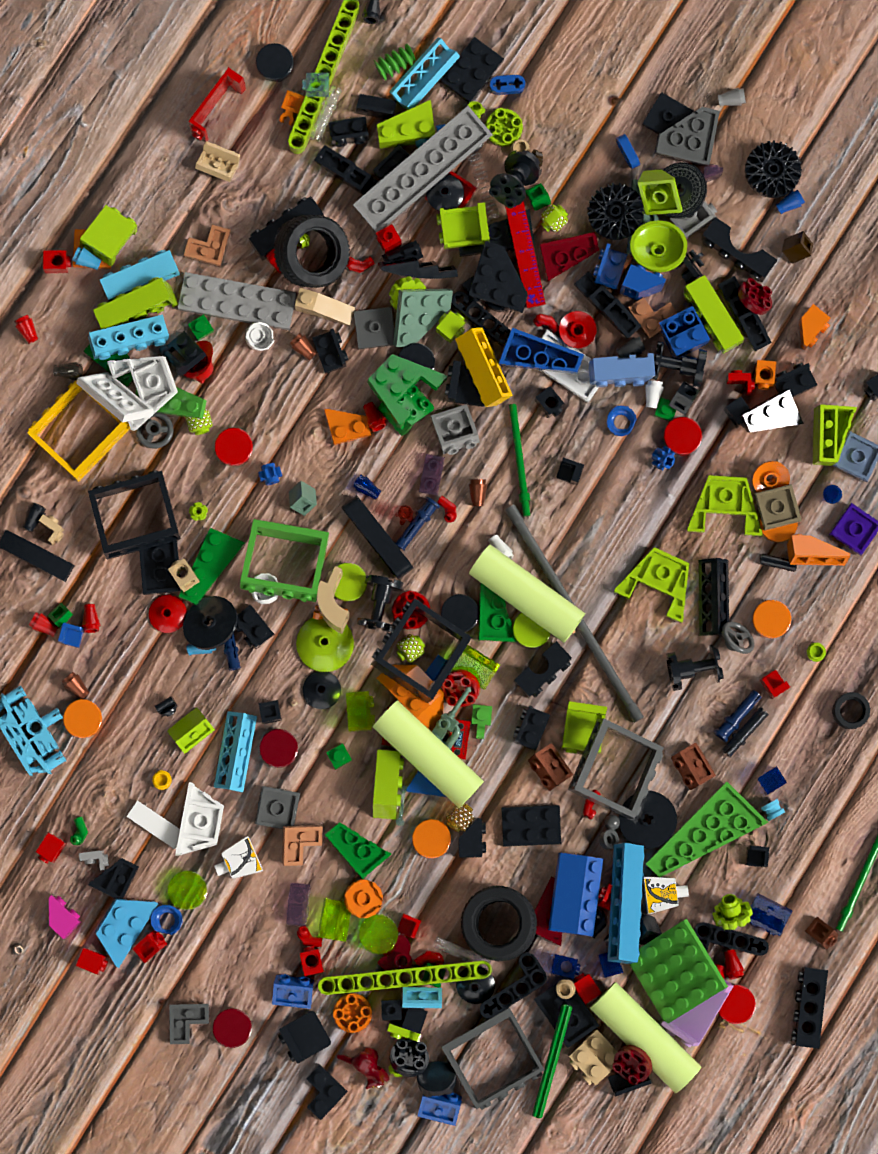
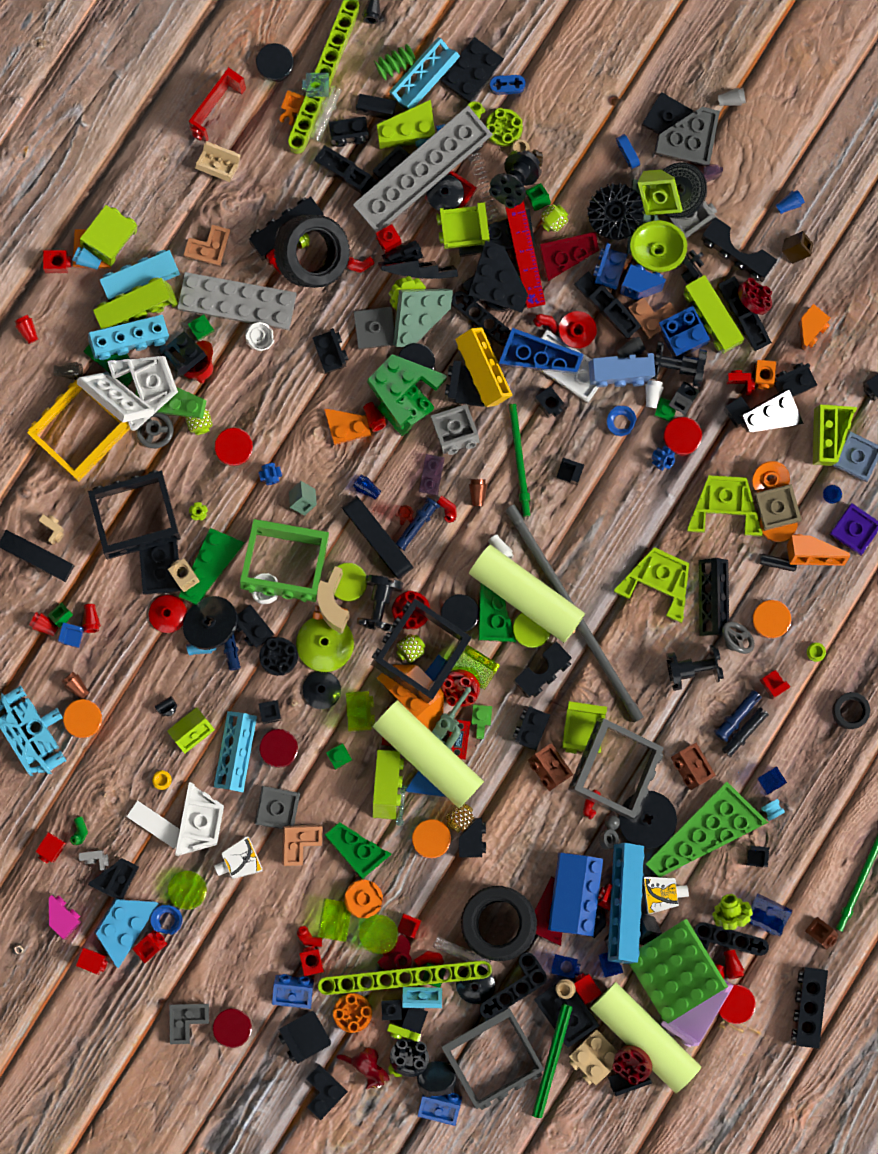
(33, 515): black cone -> none
(278, 656): none -> black tile
(298, 904): clear purple slope -> none
(303, 346): copper cone -> none
(324, 307): tan slope -> none
(451, 326): lime brick -> none
(531, 826): black plate -> none
(774, 156): black wheel -> none

